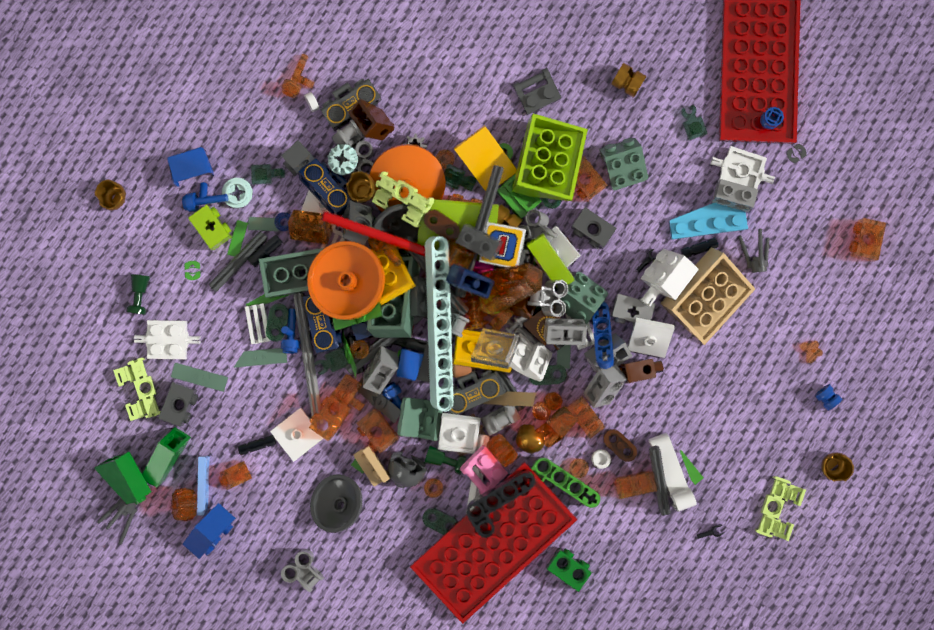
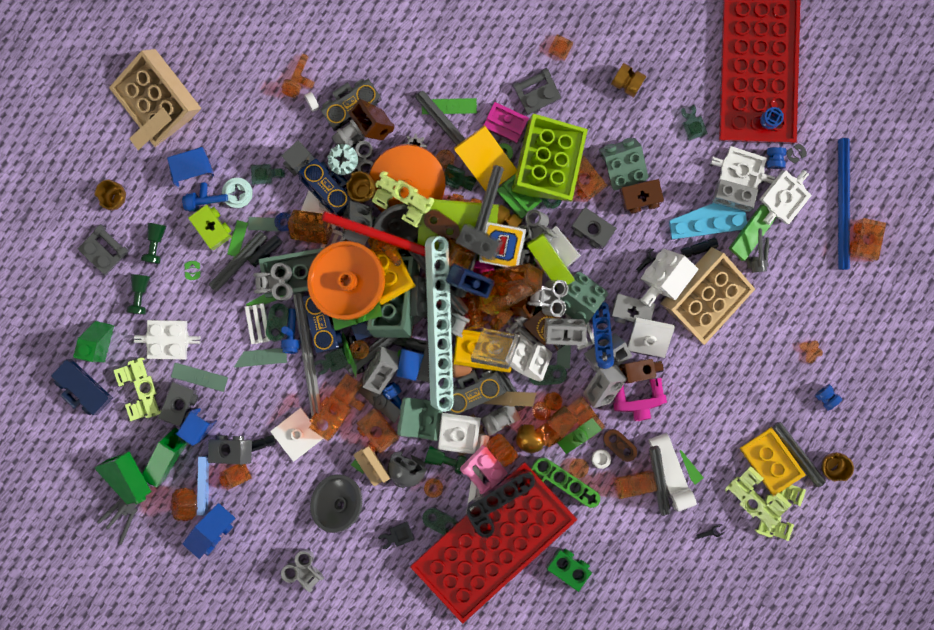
(83, 386): none -> dark blue piece
(94, 342): none -> green slope
(98, 255): none -> dark grey plate
(150, 86): none -> tan slope
(150, 128): none -> tan piece
(154, 235): none -> dark green piece
(194, 428): none -> blue piece
(229, 450): none -> dark grey brick
(272, 282): none -> light grey piece
(399, 534): none -> black plate
(439, 117): none -> dark grey axle
(455, 106): none -> bright green piece
(505, 122): none -> dark pink plate
(561, 47): none -> clear orange plate
(579, 435): none -> bright green piece
(641, 408): none -> dark pink connector
(650, 189): none -> reddish brown brick
(748, 236): none -> bright green tile
(768, 514): none -> yellowish green piece
(772, 461): none -> yellow tile
(776, 158): none -> blue wheel
(785, 197): none -> white plate
(799, 455): none -> dark grey axle
(844, 204): none -> blue axle

